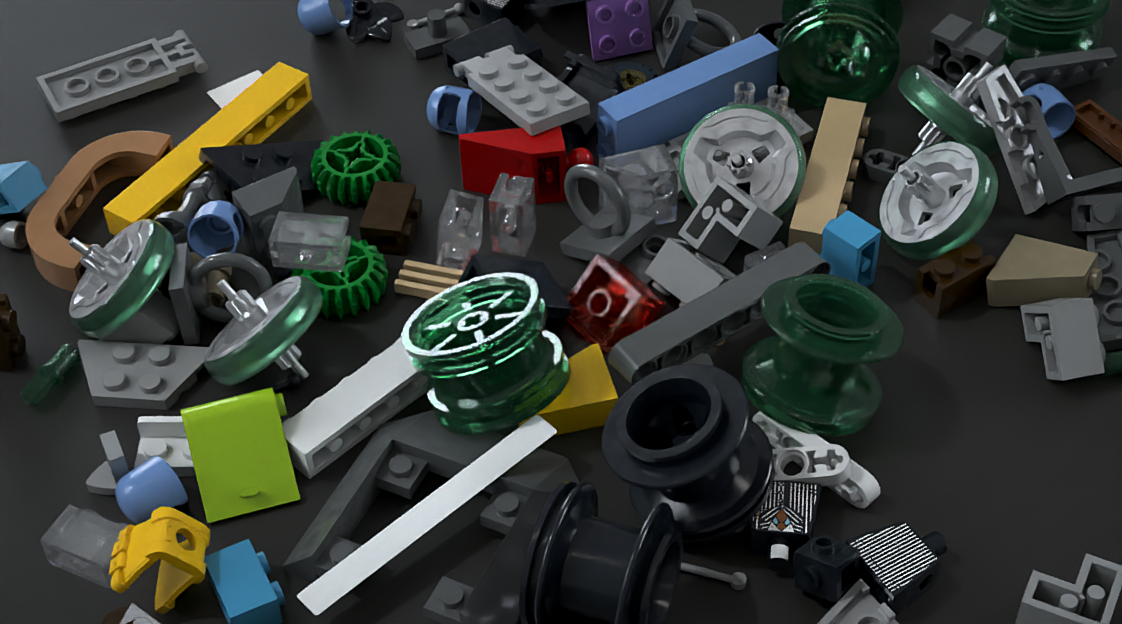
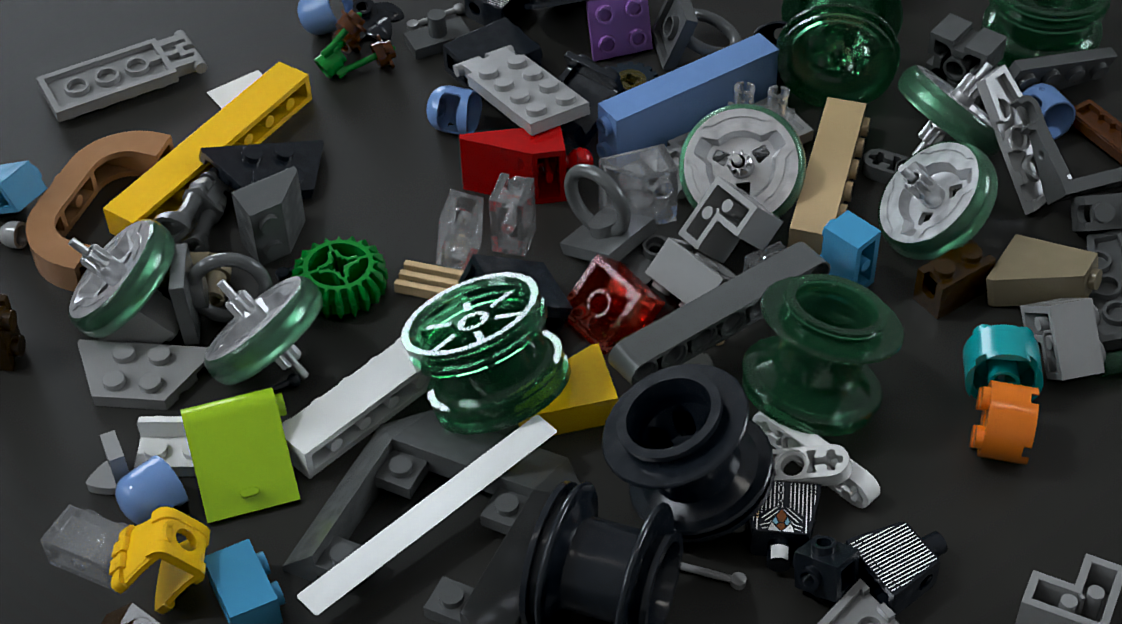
(50, 375): clear green axle -> none
(215, 227): medium blue helmet -> none
(309, 241): clear brick -> none
(347, 39): none -> plant
(352, 164): green gear -> none
(391, 217): dark brown brick -> none
(1002, 355): none -> teal brick
(1006, 421): none -> orange brick

